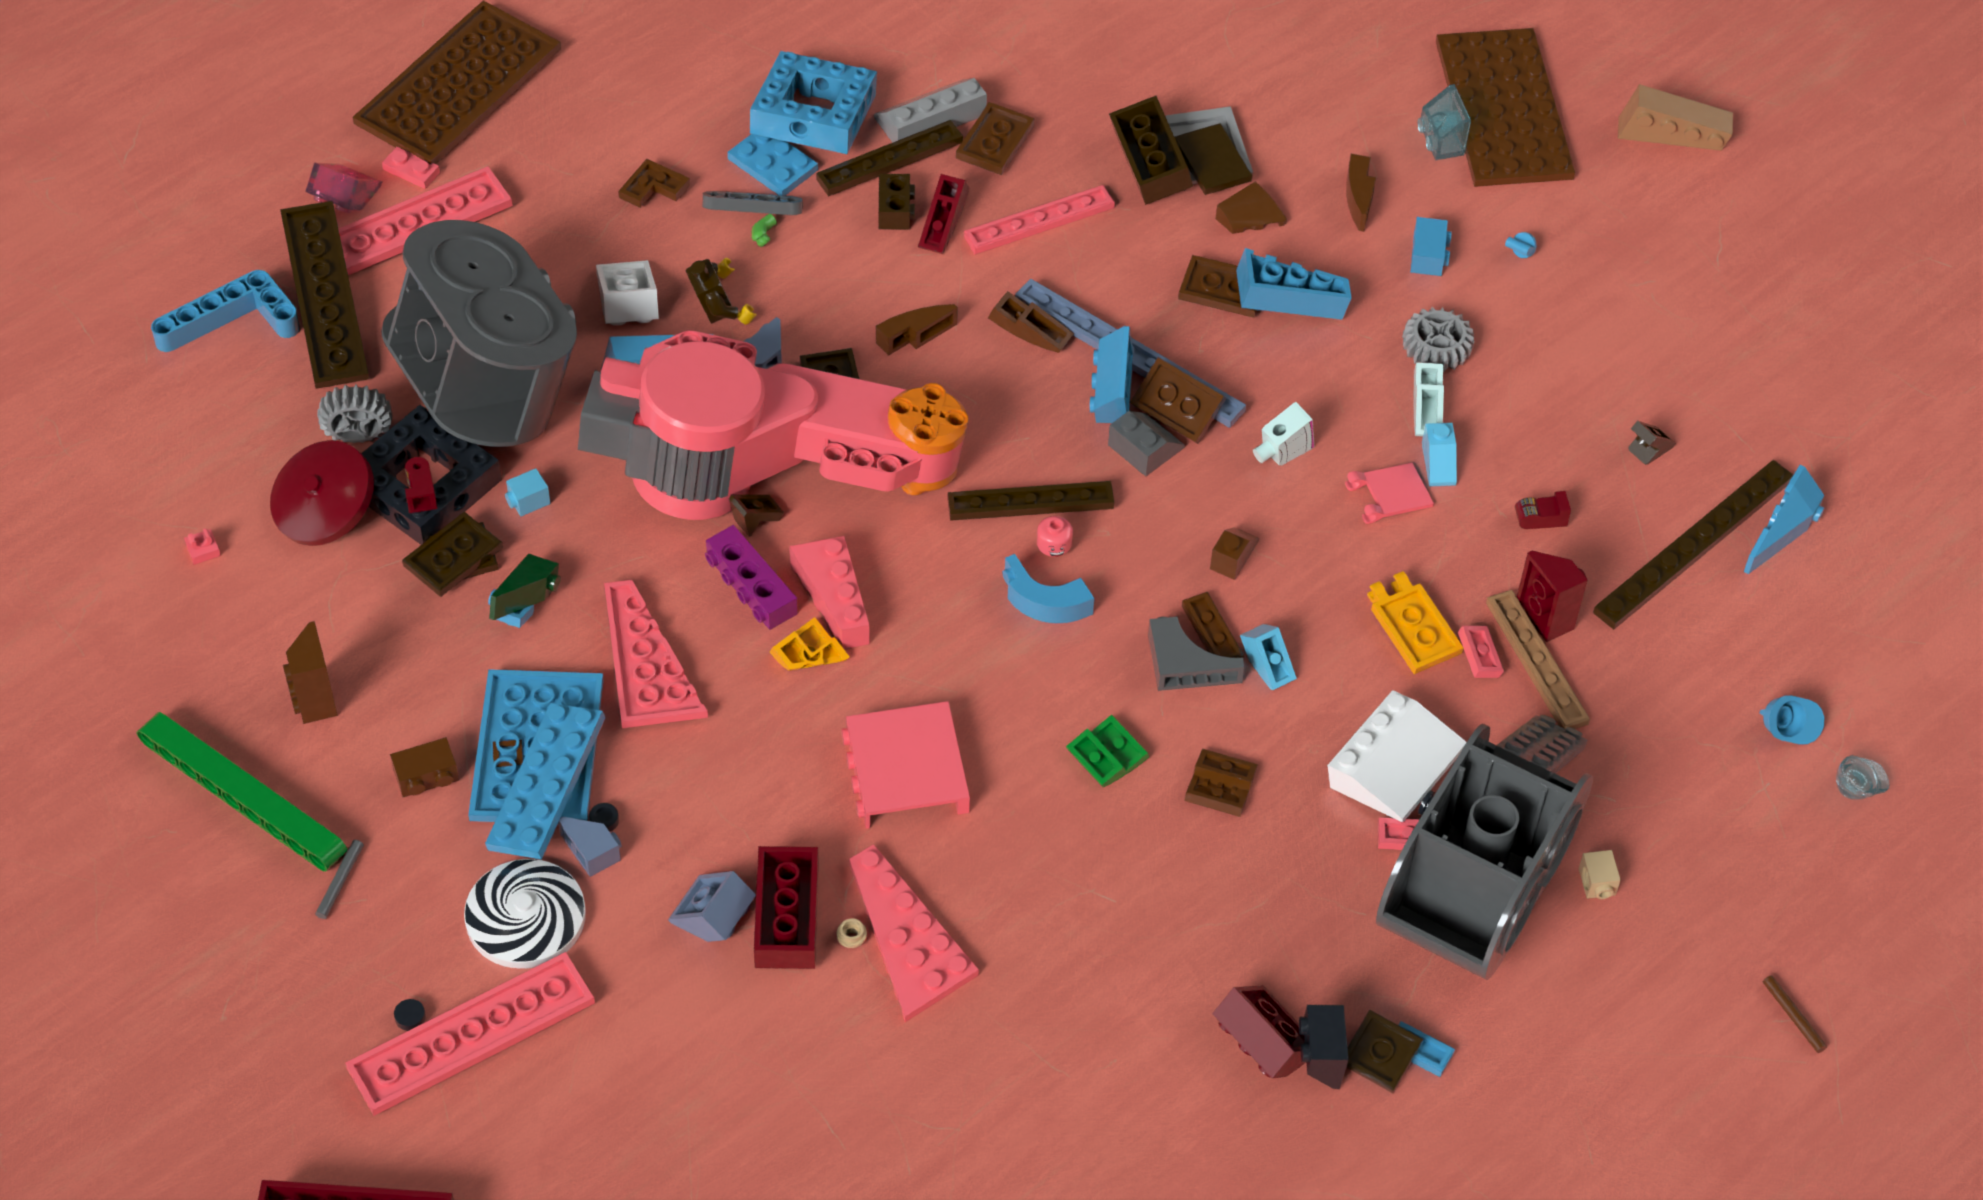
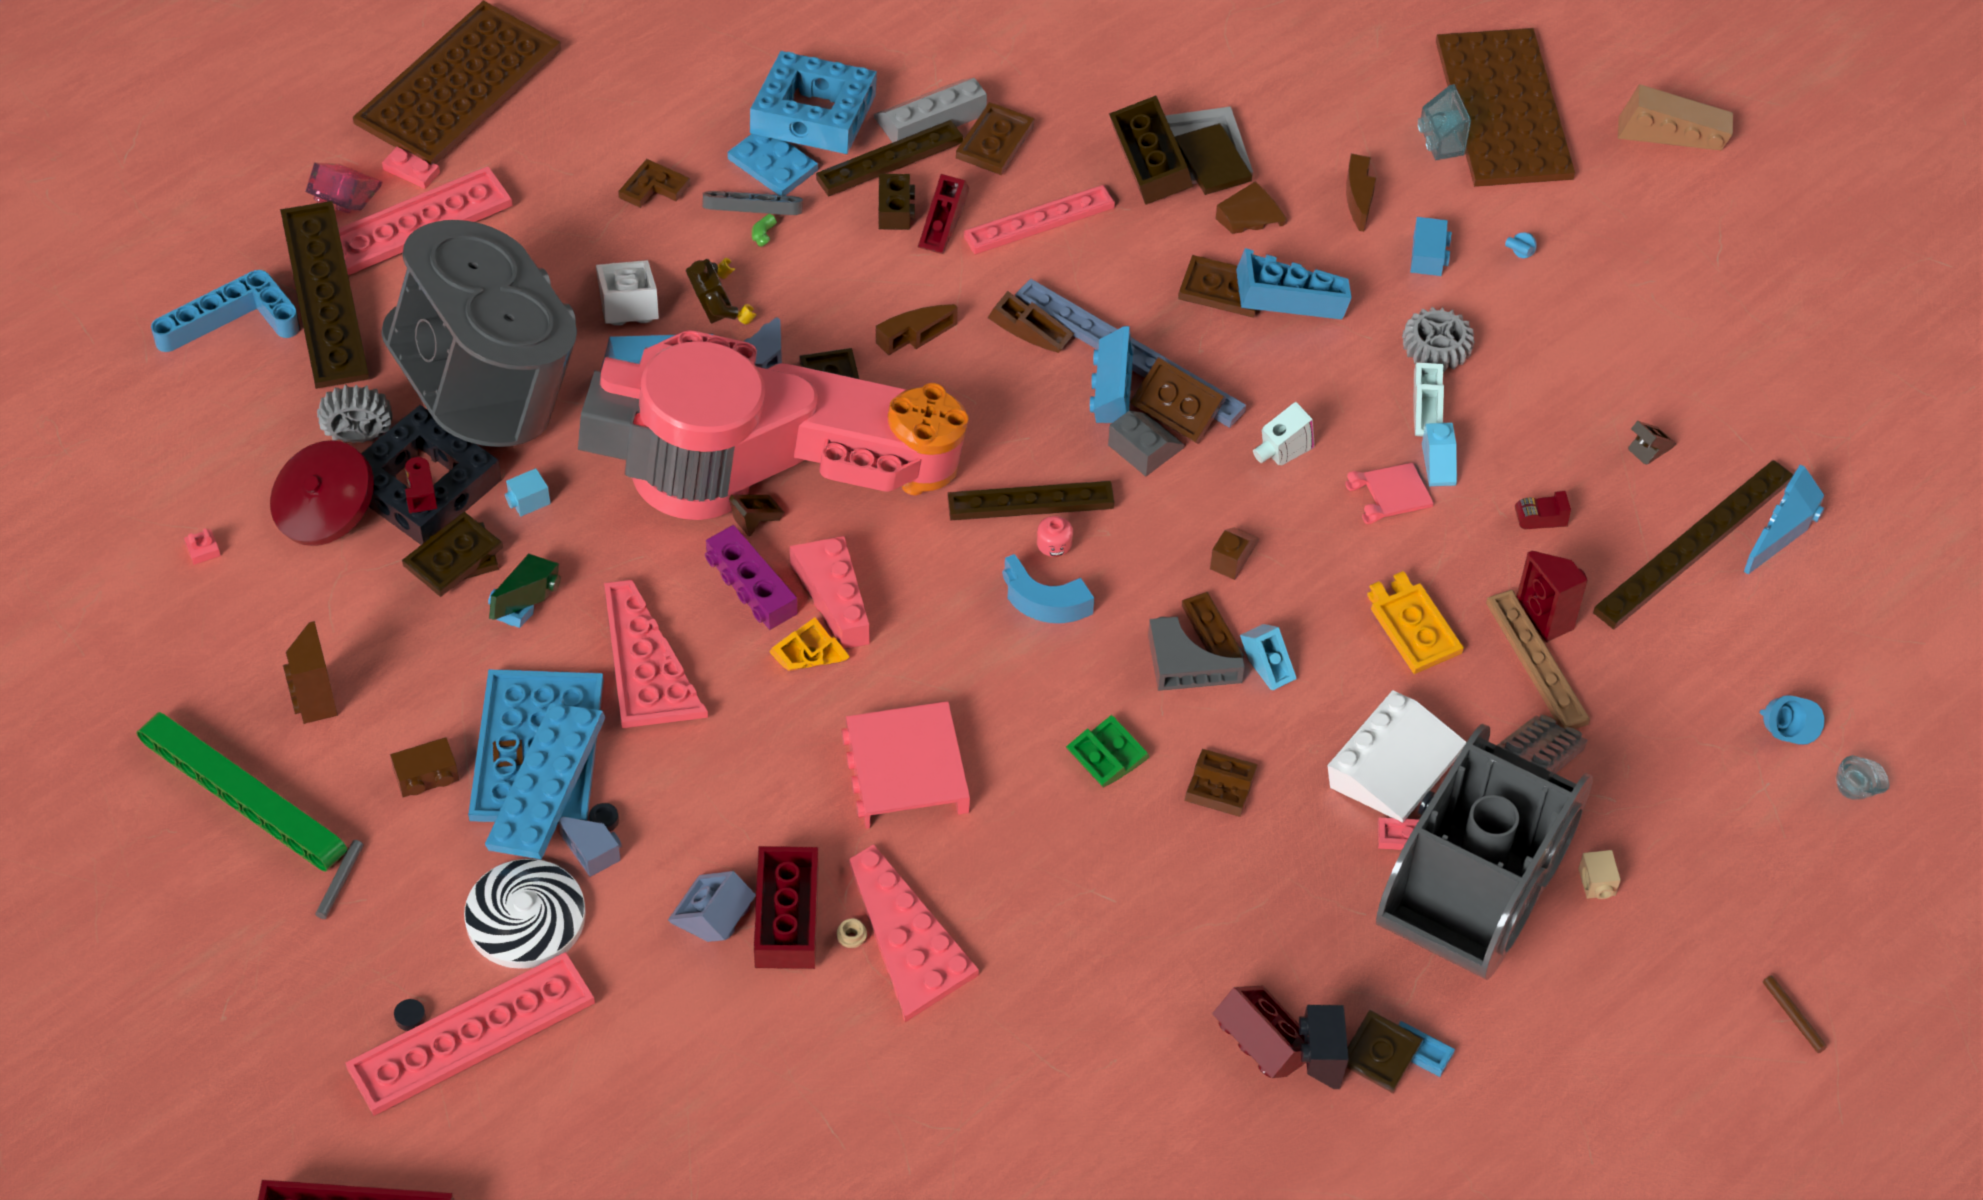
(1480, 652): coral plate -> none

